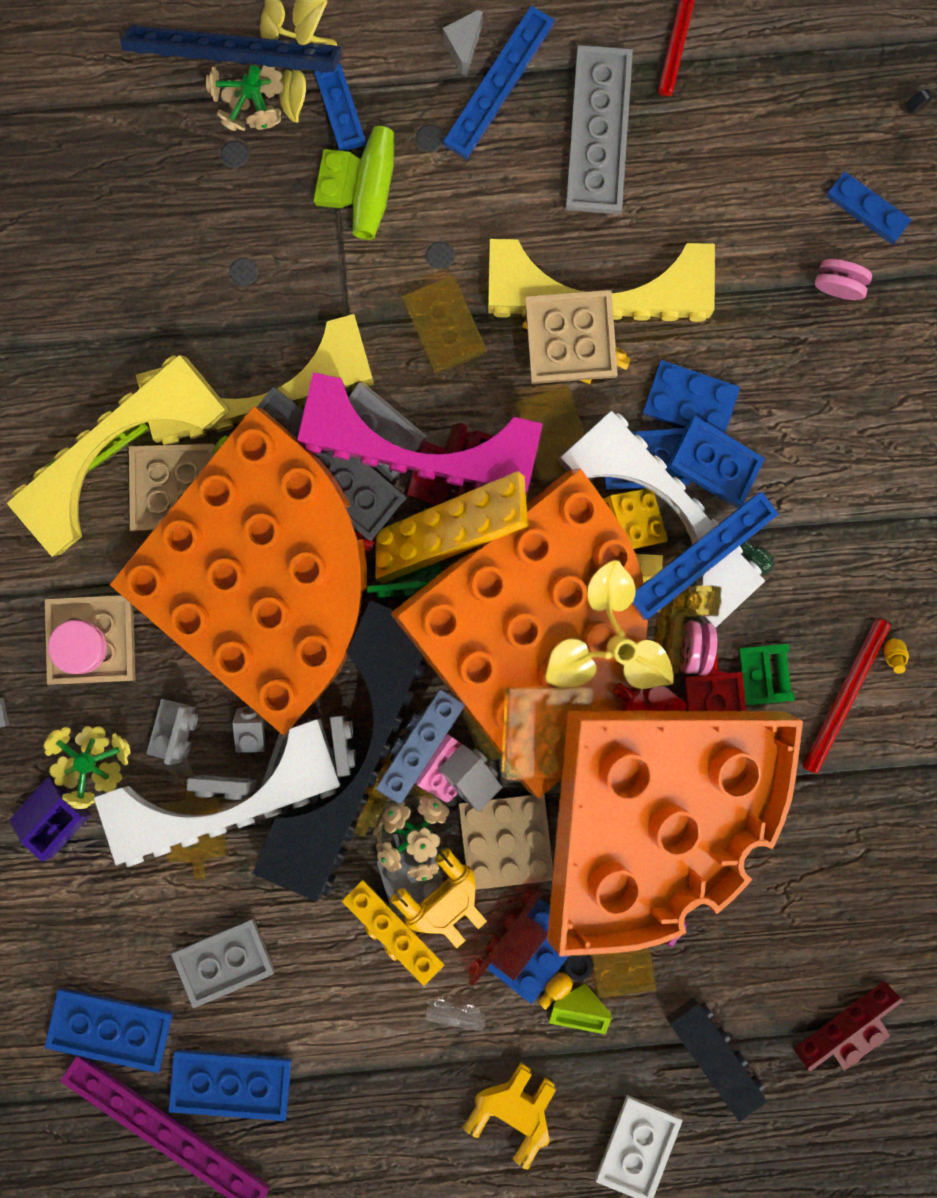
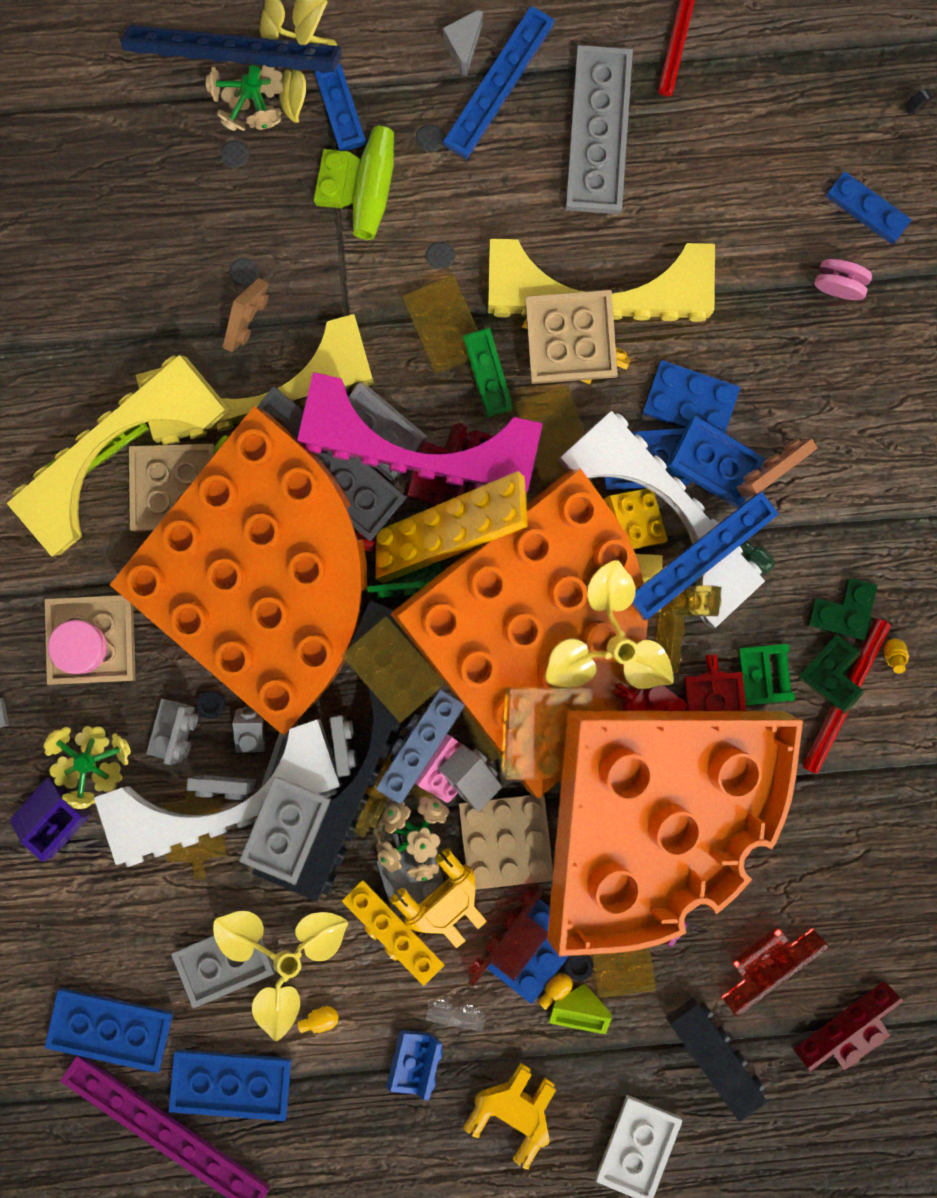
(211, 704): none -> black tile
(242, 312): none -> medium nougat plate
(285, 830): none -> light grey plate
(319, 936): none -> light yellow plant
(319, 1020): none -> yellow cylinder
(393, 669): none -> clear yellow plate
(415, 1063): none -> blue bracket
(487, 372): none -> green tile
(698, 648): bright pink head -> none
(769, 965): none -> clear red bracket
(776, 466): none -> nougat plate
(827, 677): none -> dark green plate
(850, 616): none -> dark green plate

